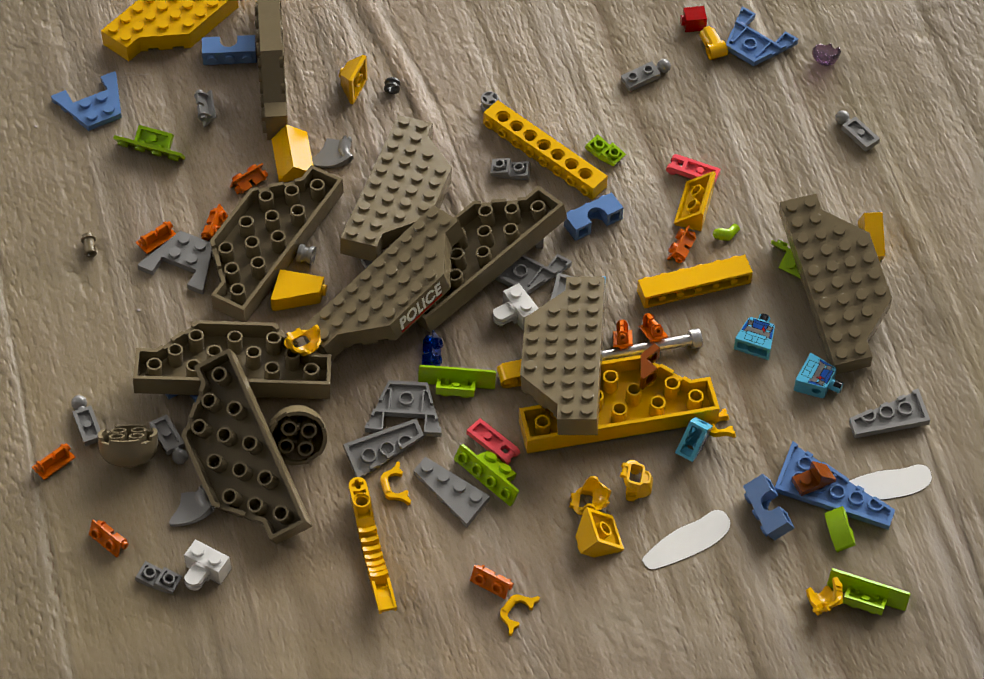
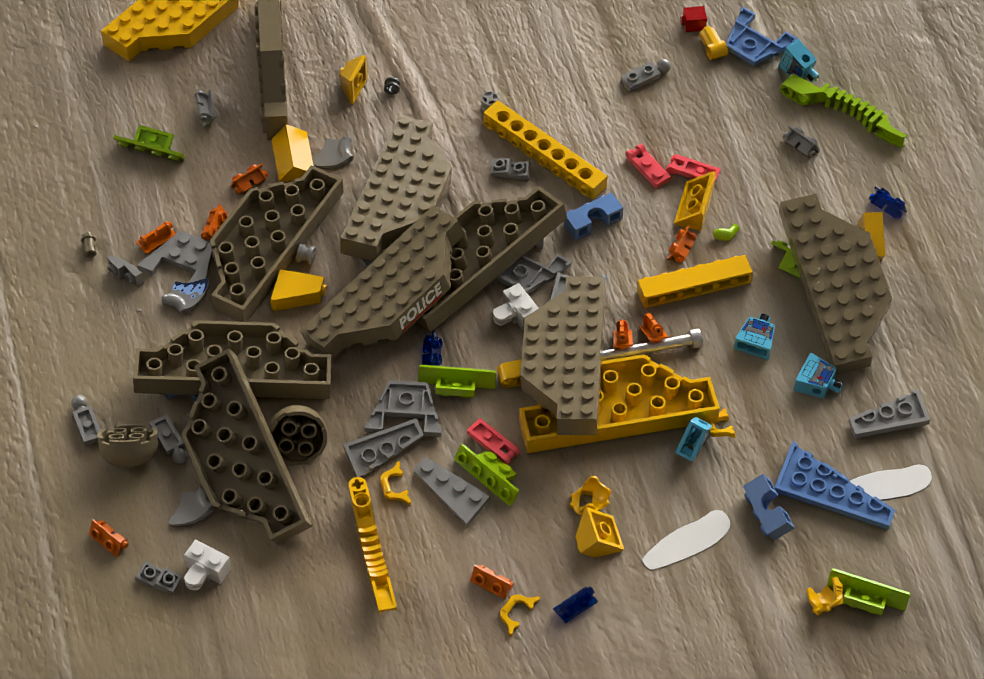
(53, 461): orange hinge -> none
(95, 109): medium blue wing -> none
(124, 269): none -> light grey slope
(186, 295): none -> light grey arm
(242, 52): medium blue arch -> none
(313, 336): yellow helmet -> none
(576, 604): none -> clear blue hinge
(604, 151): lime slope -> none
(634, 489): yellow helmet -> none
(648, 166): none -> coral plate
(648, 371): dark orange slope -> none
(799, 61): none -> medium azure torso
(805, 93): none -> lime piece
(807, 144): none -> light grey hinge
(813, 479): dark orange slope -> none
(826, 54): hair -> none
(839, 529): lime slope -> none
(857, 130): light grey plate -> none
(883, 197): none -> clear blue hinge

